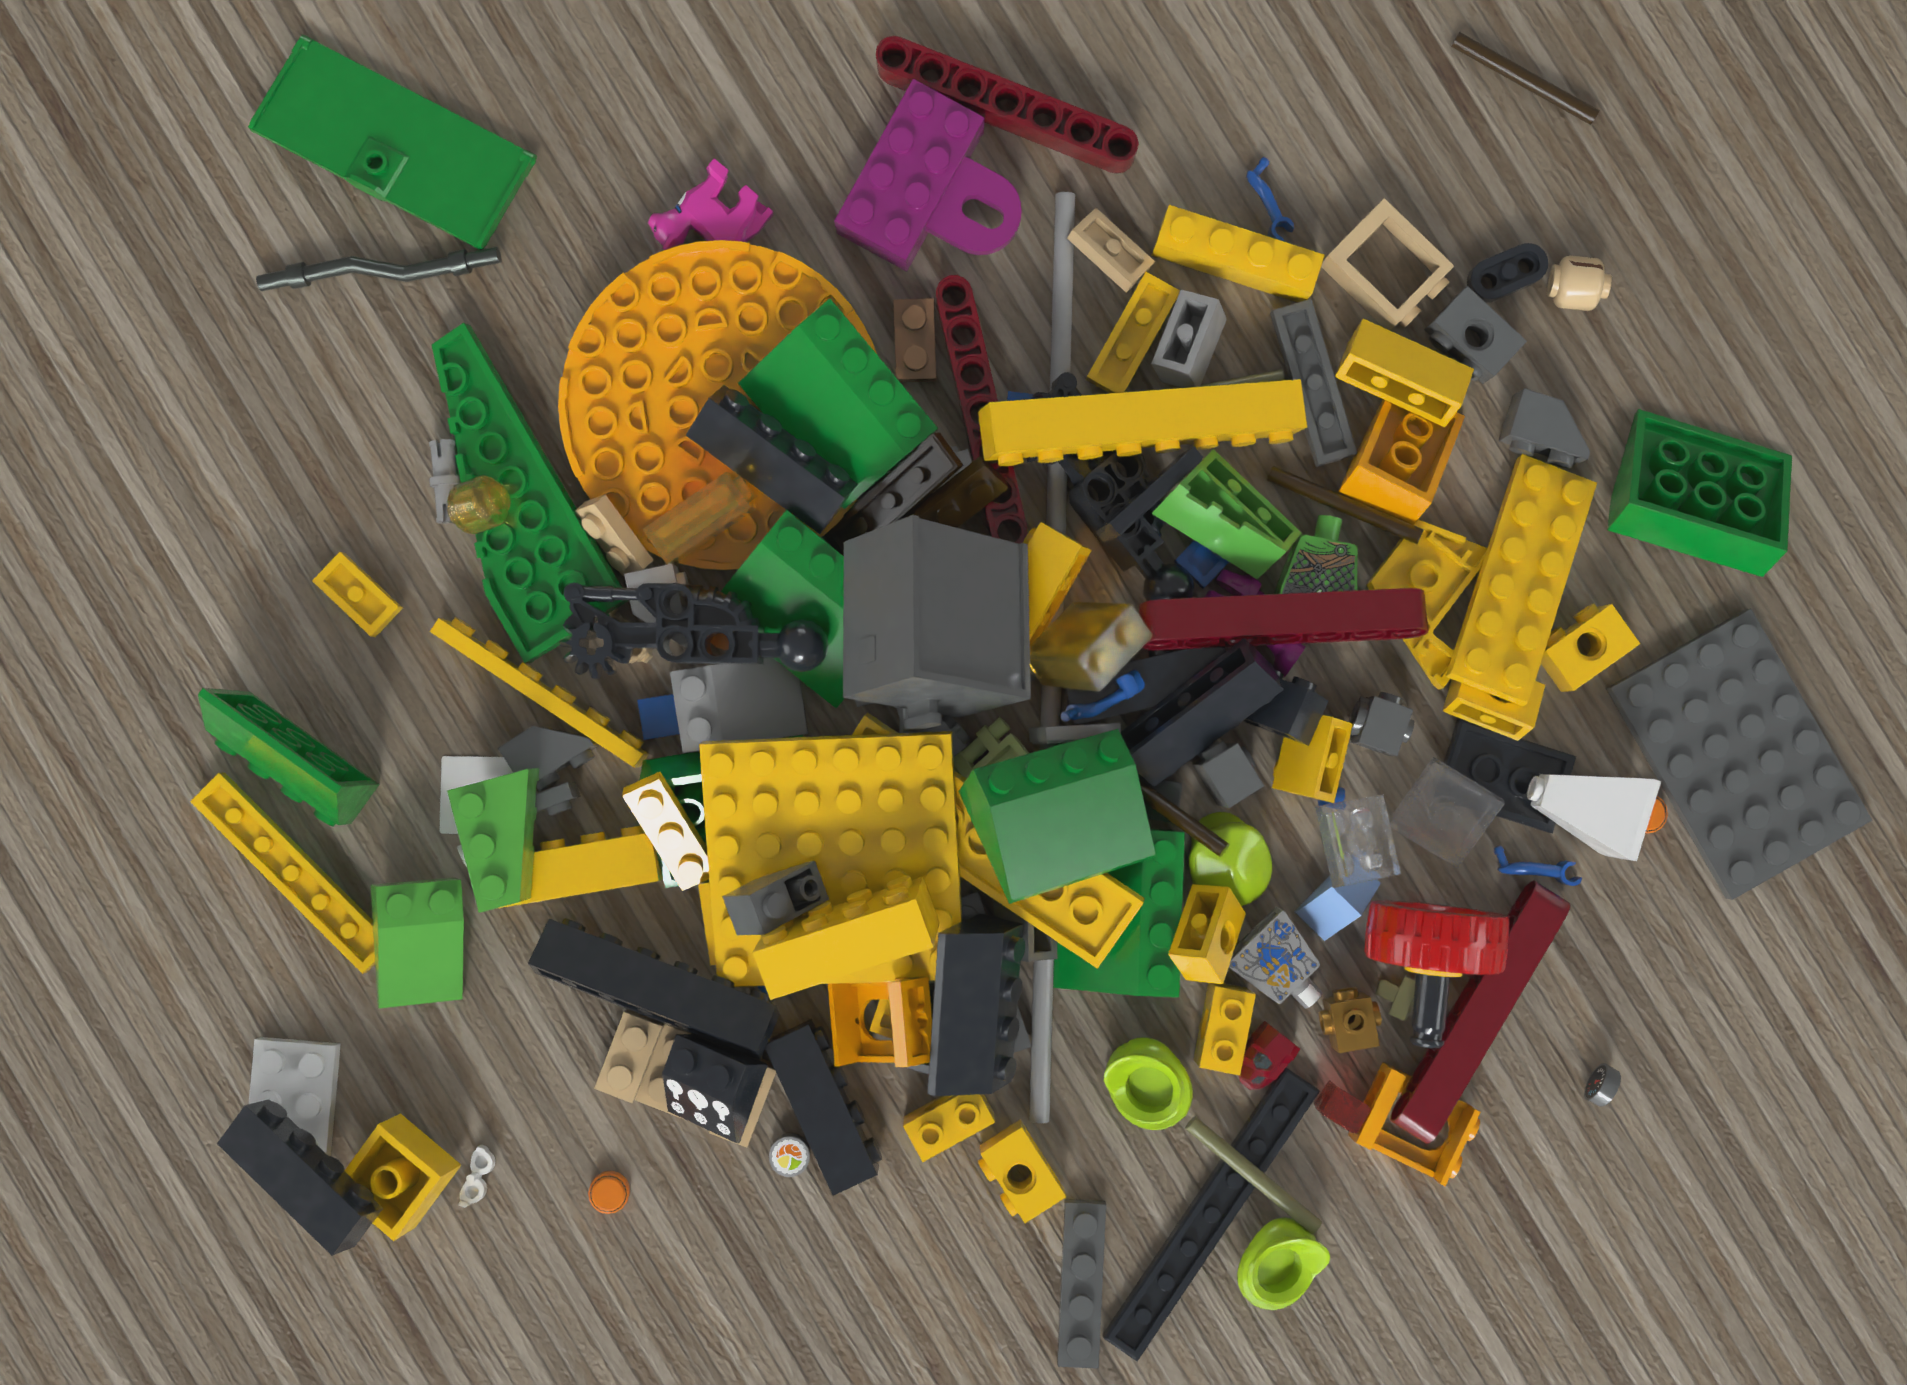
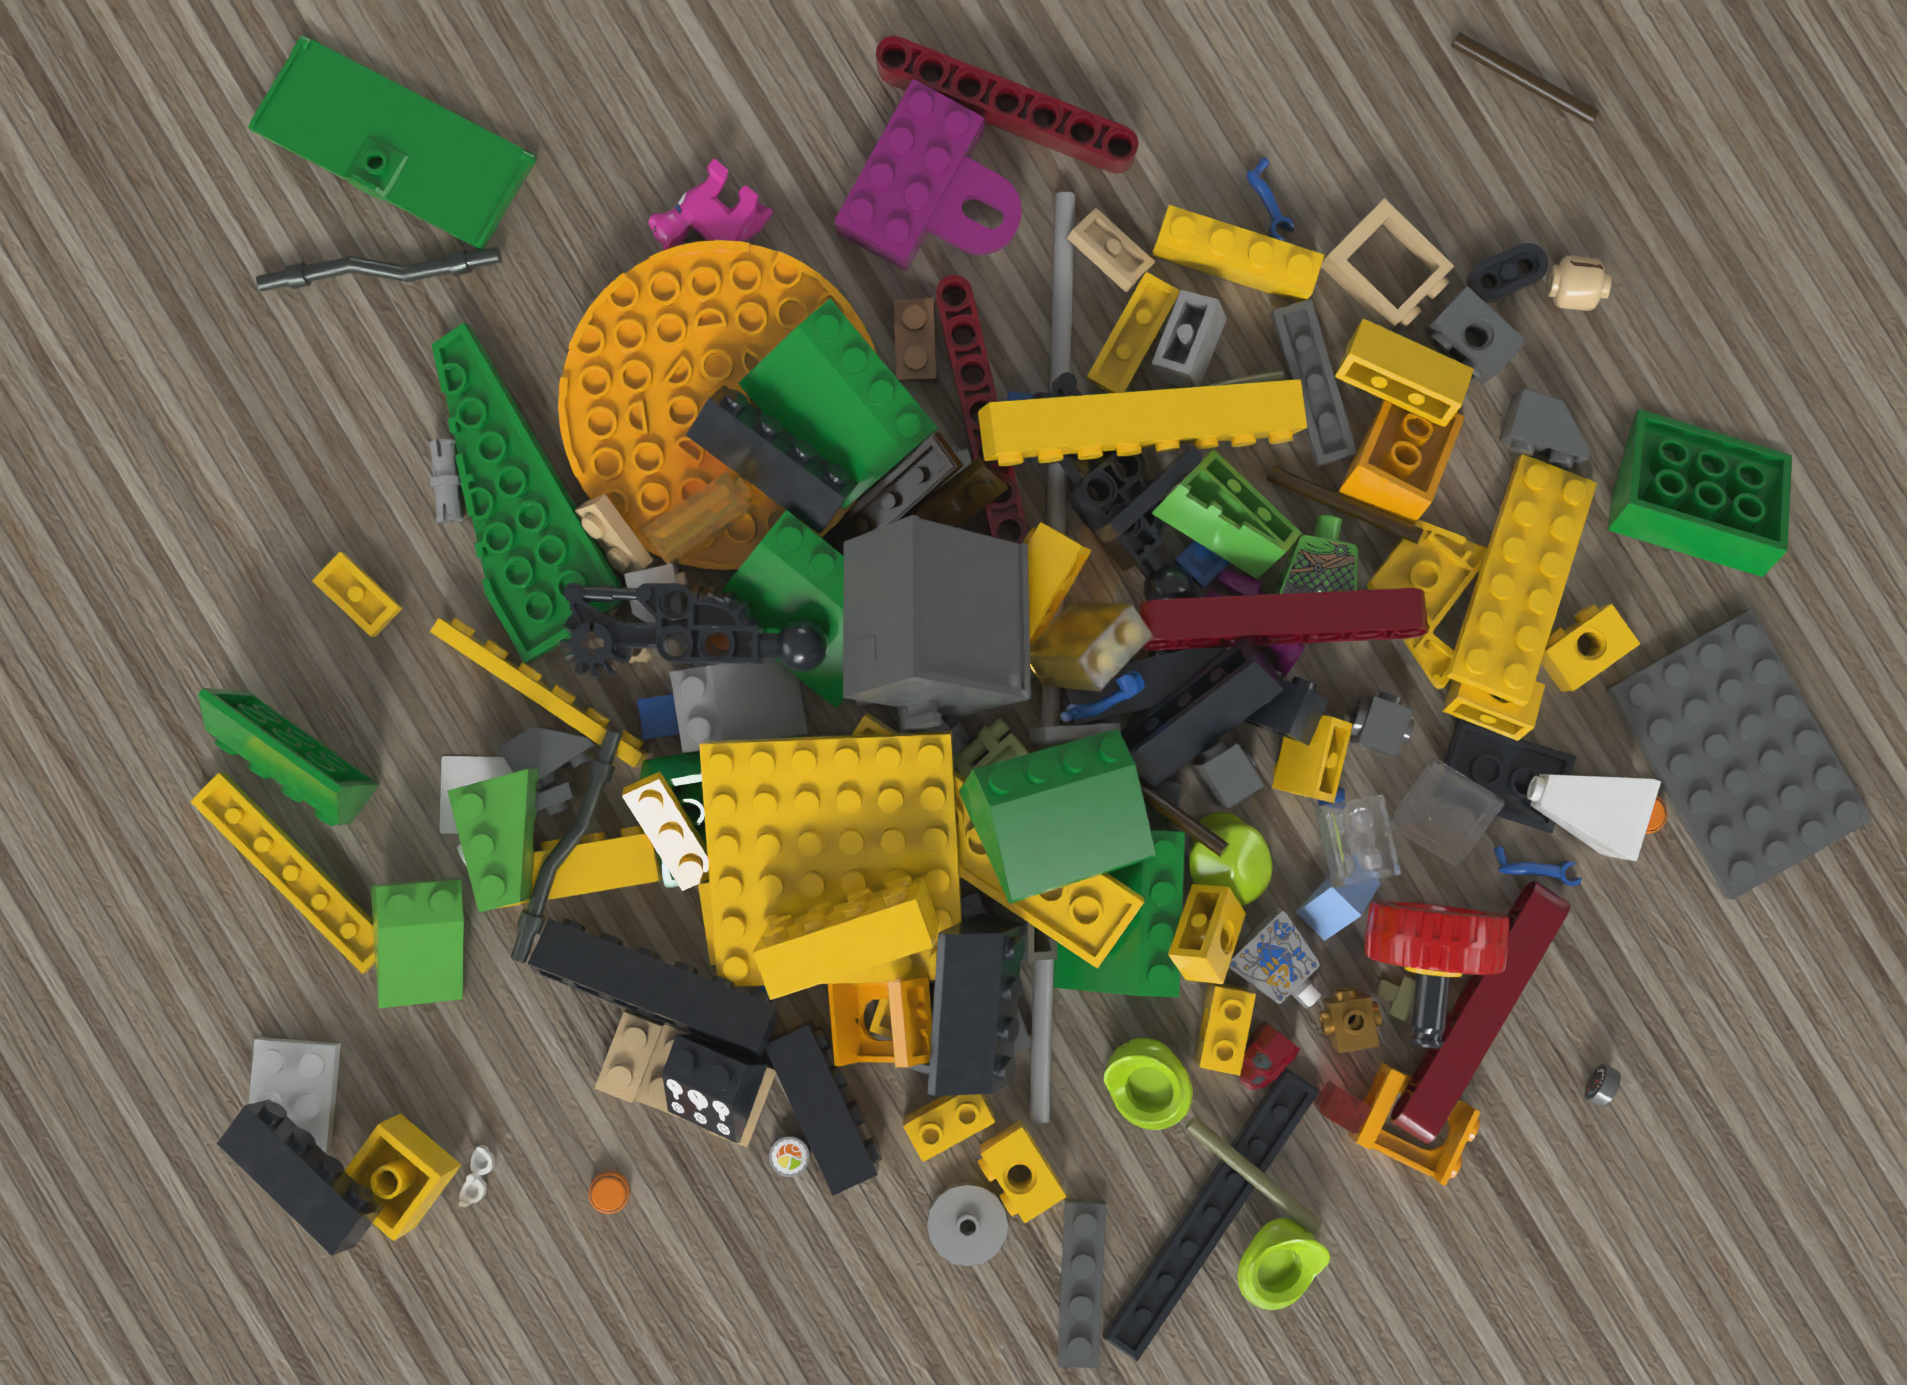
(478, 504): clear yellow head -> none
(532, 918): none -> pearl dark grey bar
(775, 899): dark grey slope -> none
(969, 1202): none -> light grey plate

